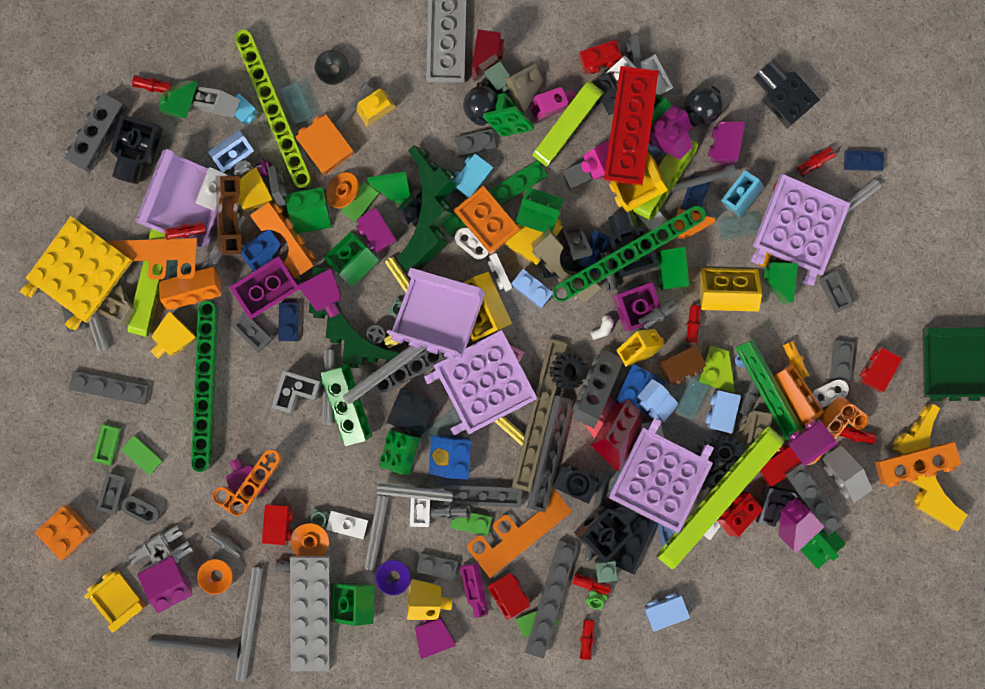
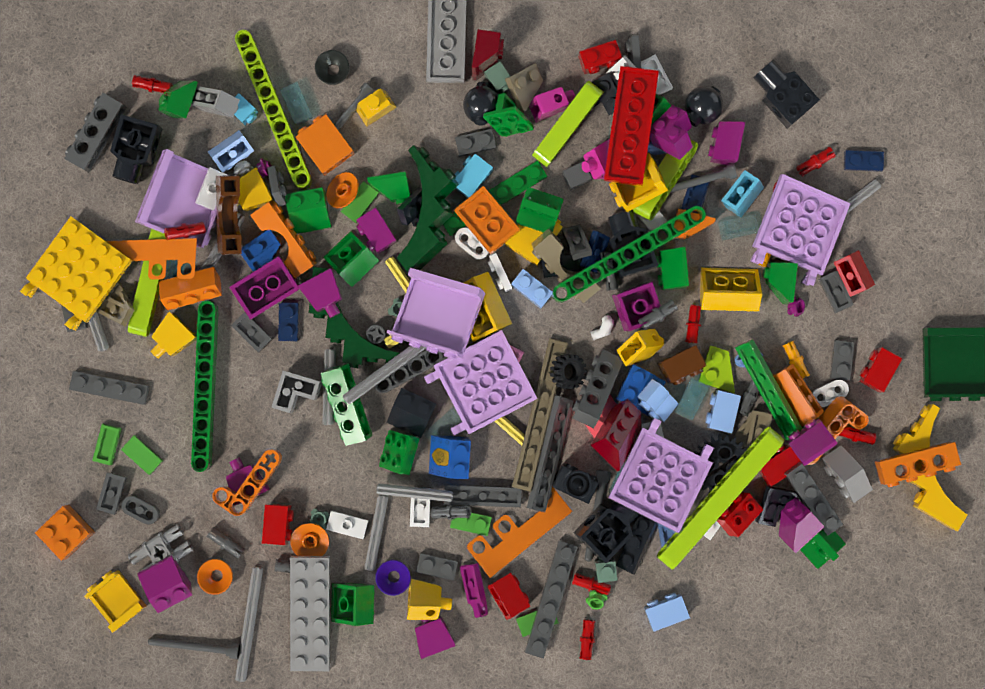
(796, 308): none -> magenta plate
(854, 273): none -> red brick

